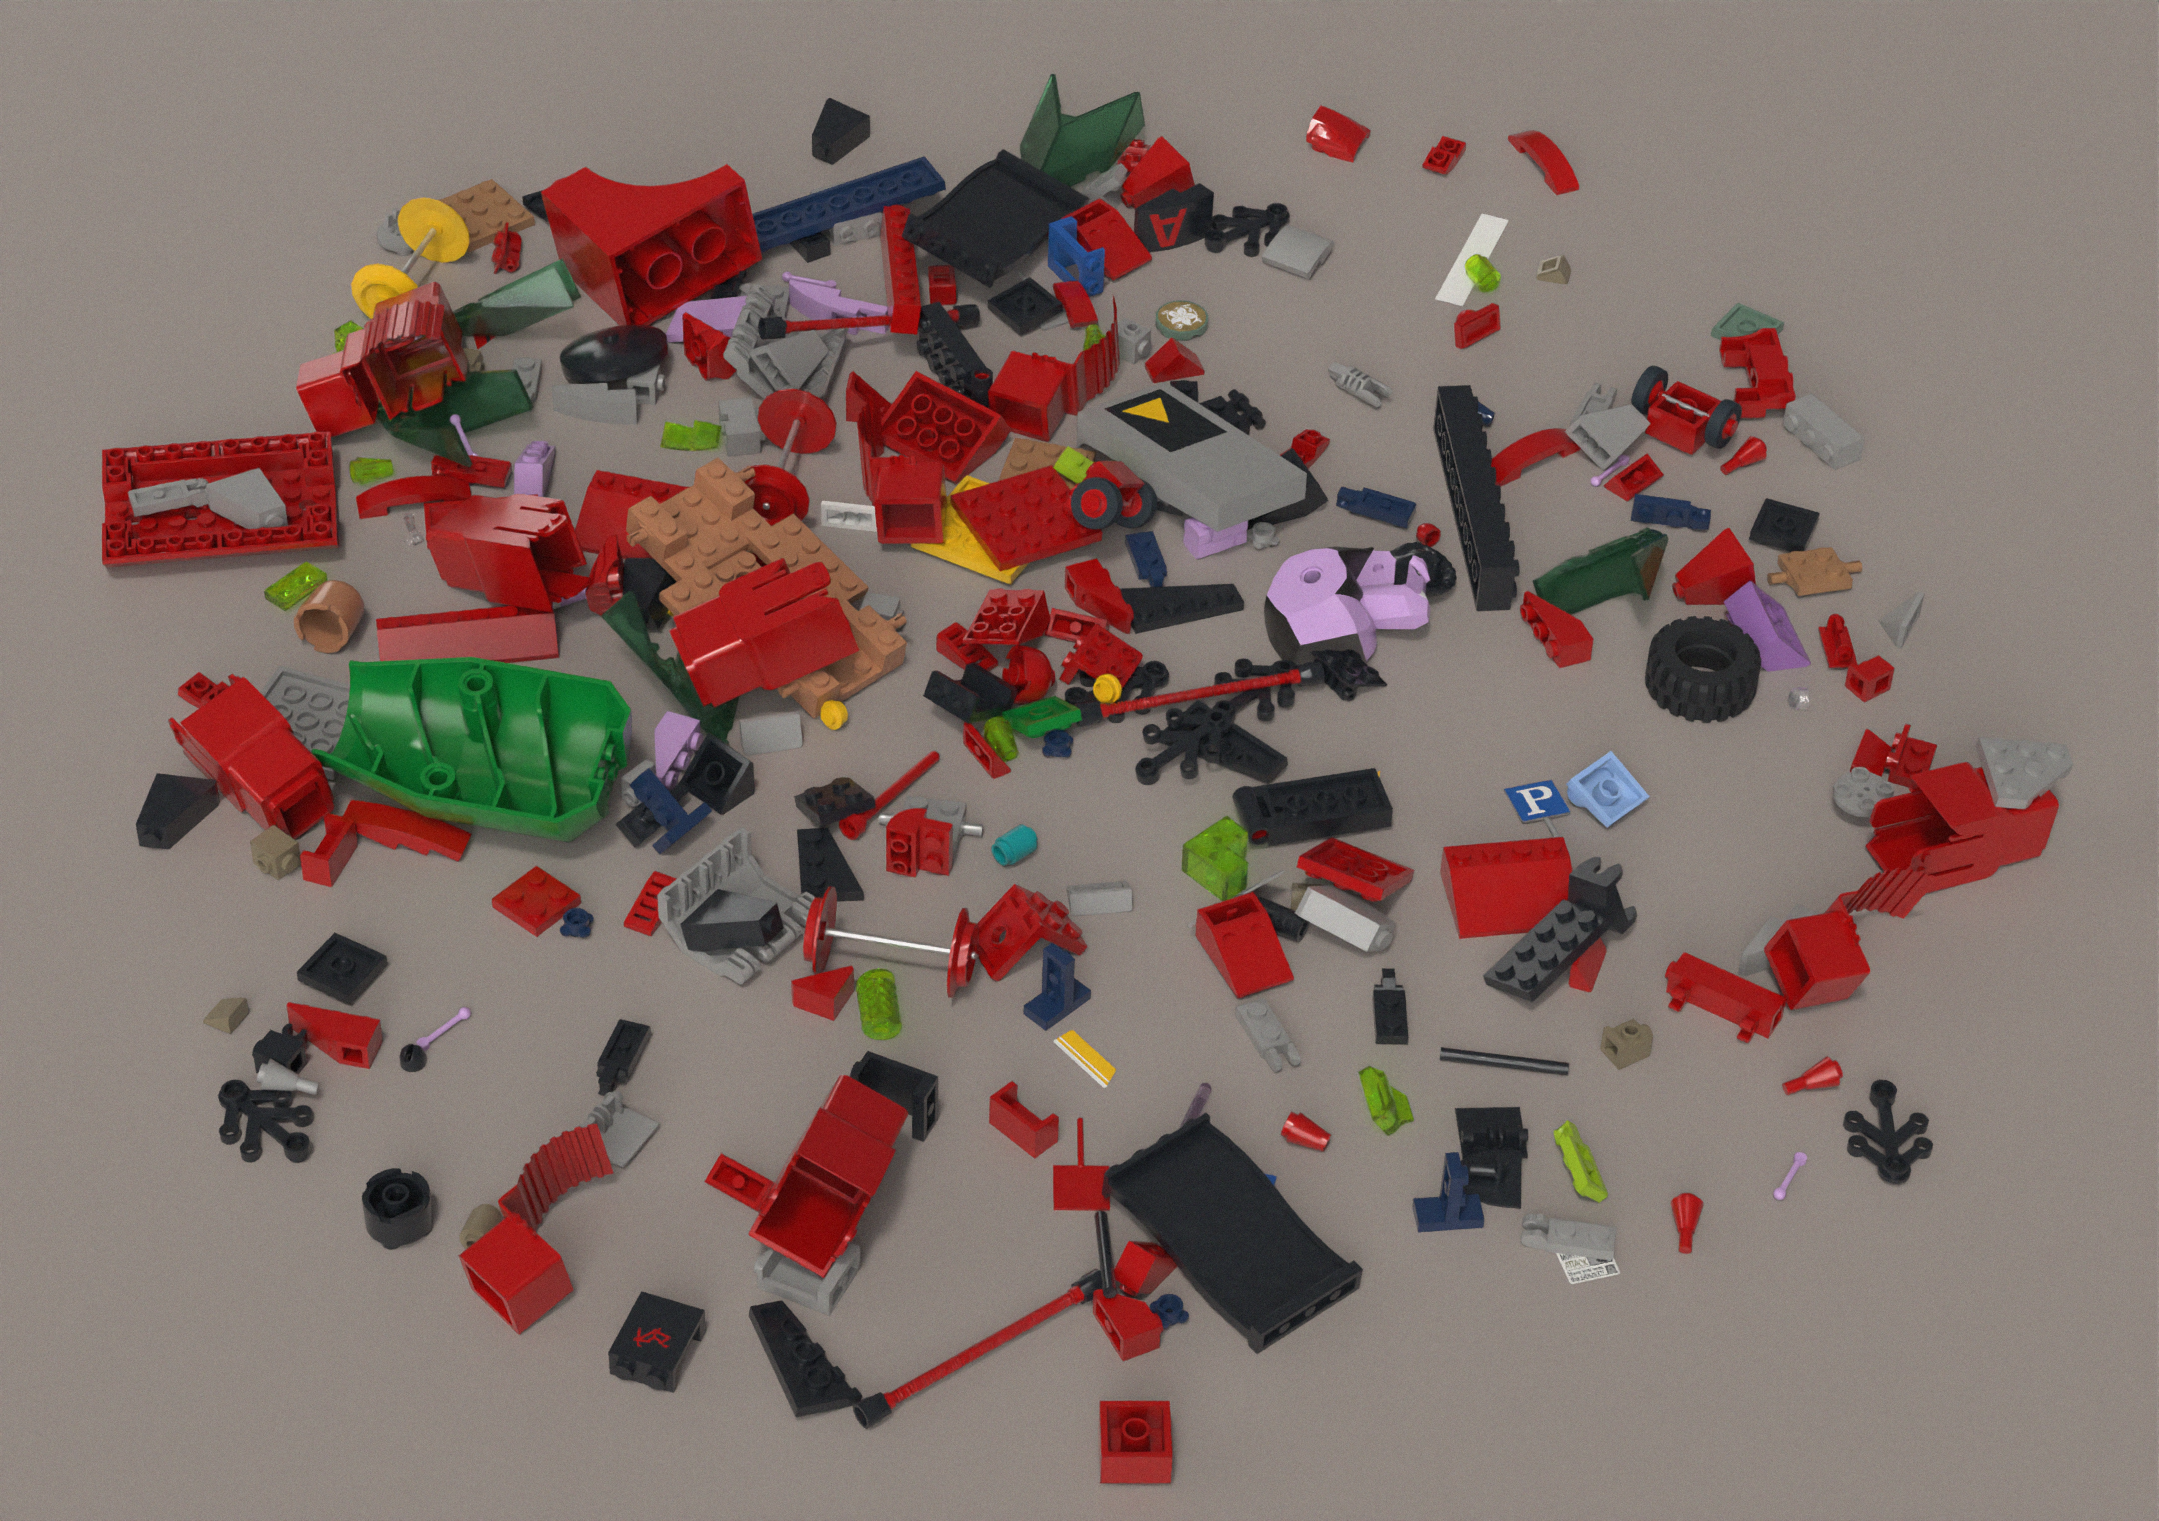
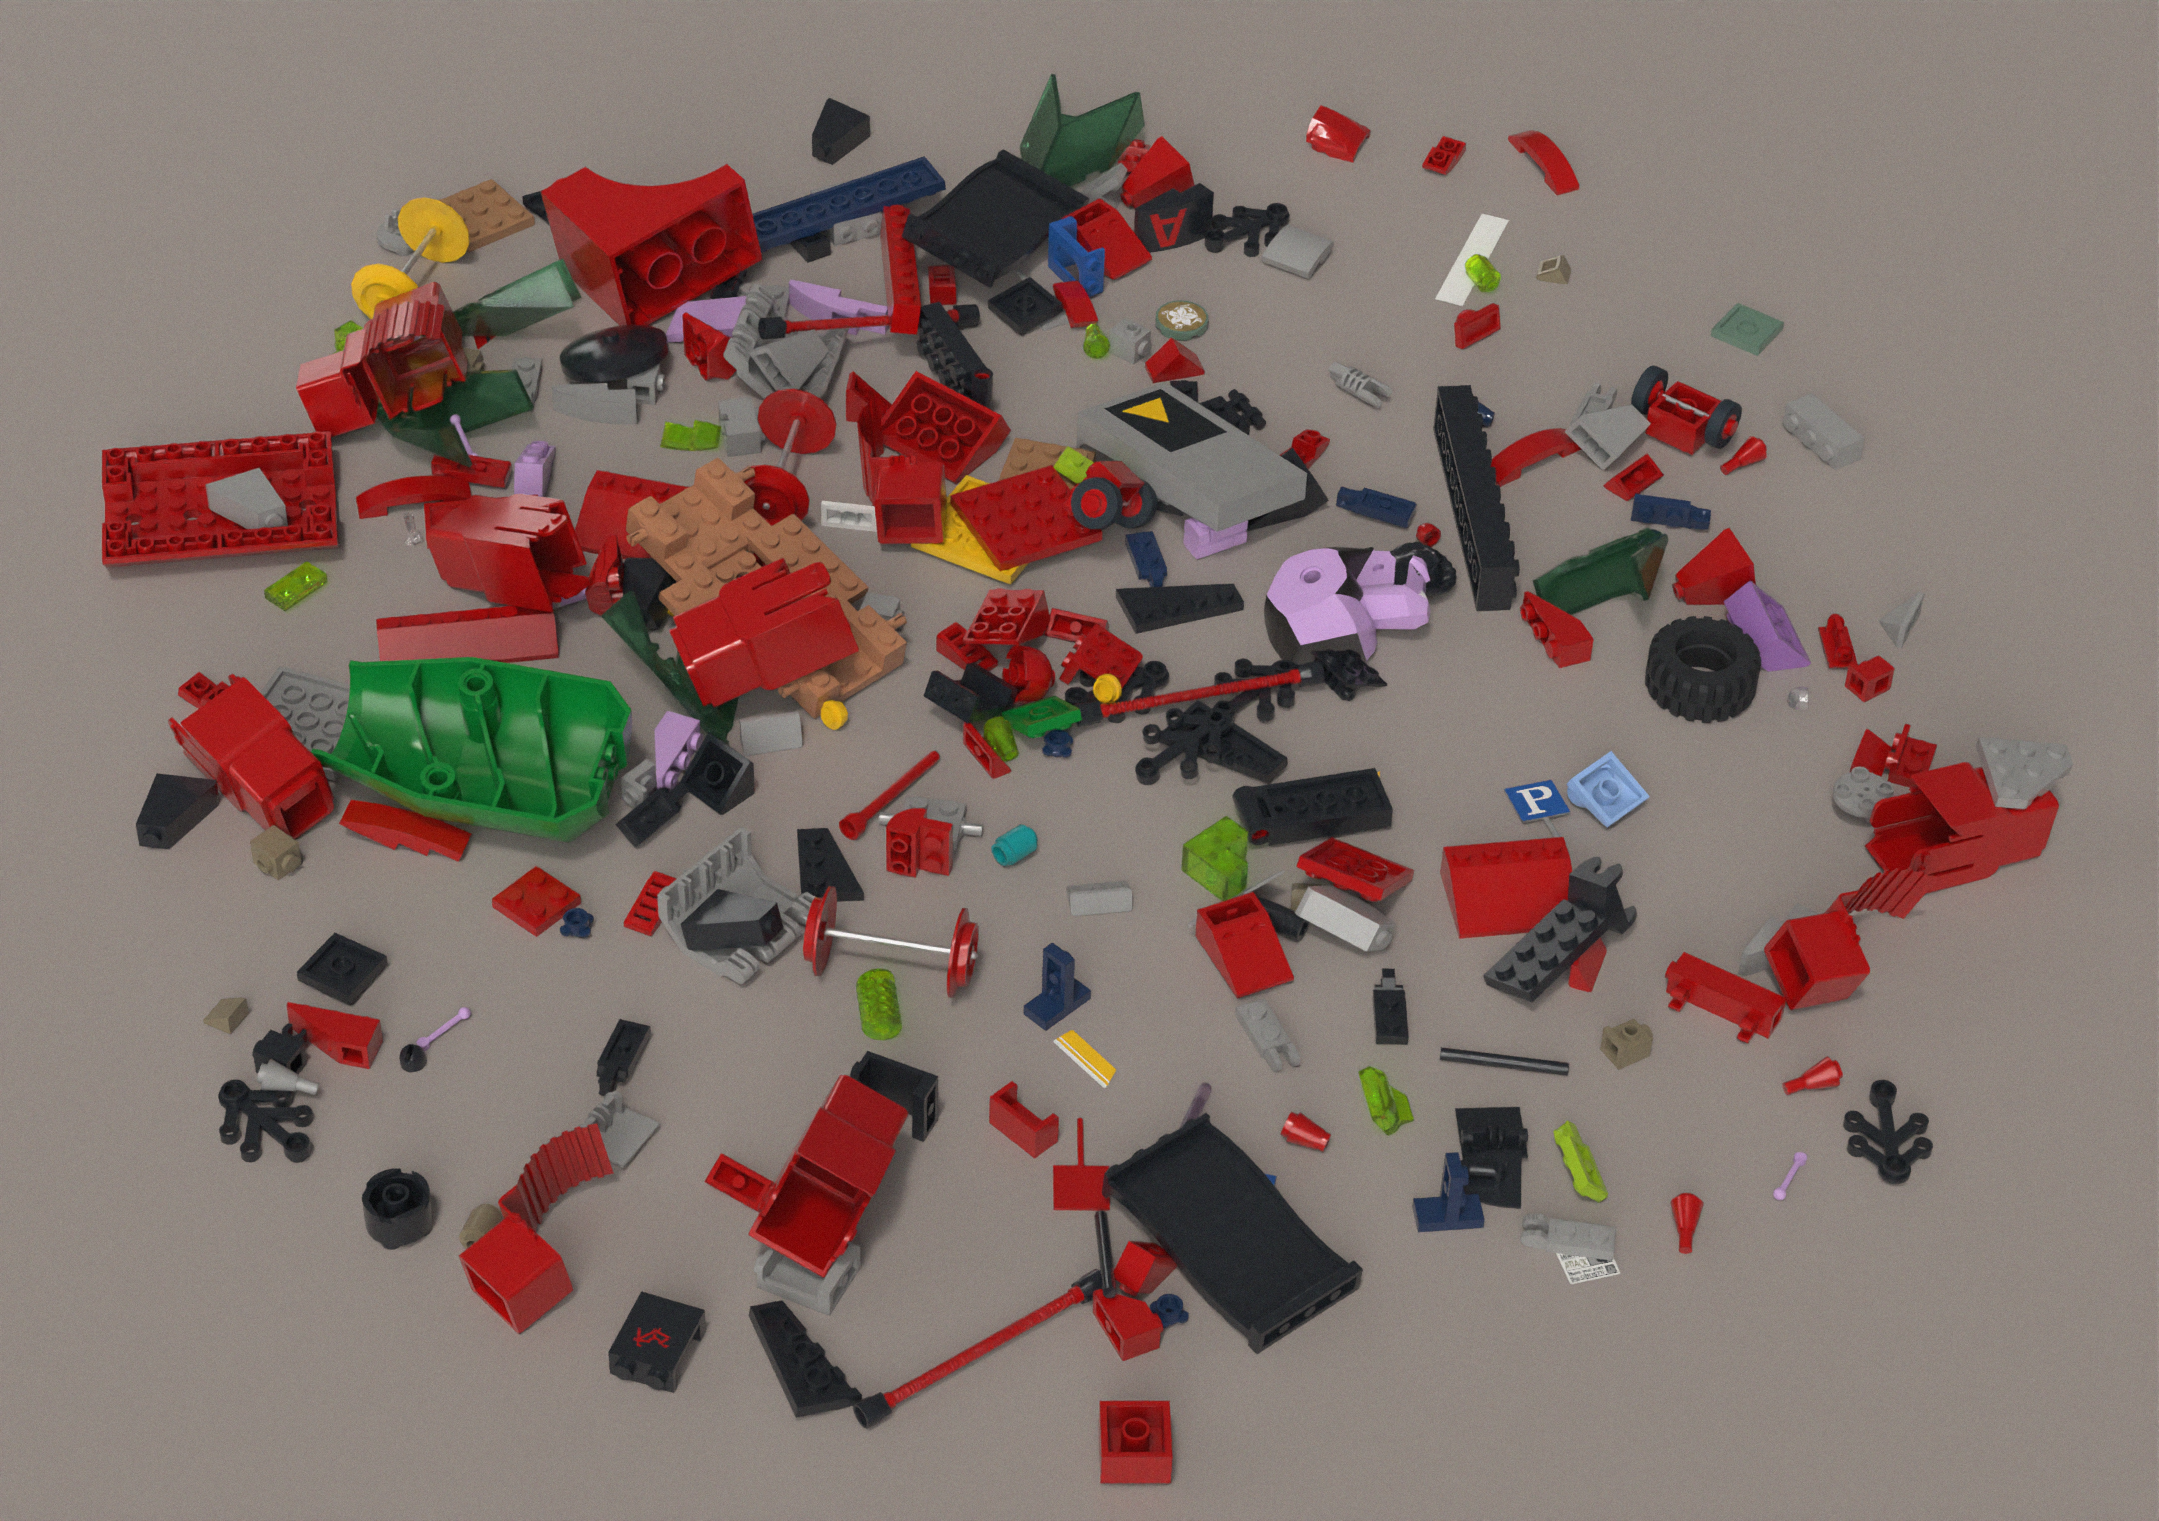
(168, 496): light grey hinge -> none
(329, 616): nougat cylinder -> none
(332, 853): red panel -> none
(369, 469): clear neon green cone -> none
(507, 250): red hinge -> none
(666, 809): dark blue bracket -> none
(787, 276): lavender hinge -> none
(824, 992): red slope -> none
(834, 801): black plate -> none
(1026, 920): red bracket -> none
(1039, 389): red piece -> none
(1095, 593): red slope -> none
(1263, 535): light grey plate -> none
(1623, 460): lavender hinge -> none
(1765, 369): red bracket -> none
(1784, 526): black plate -> none
(1814, 571): medium nougat plate -> none

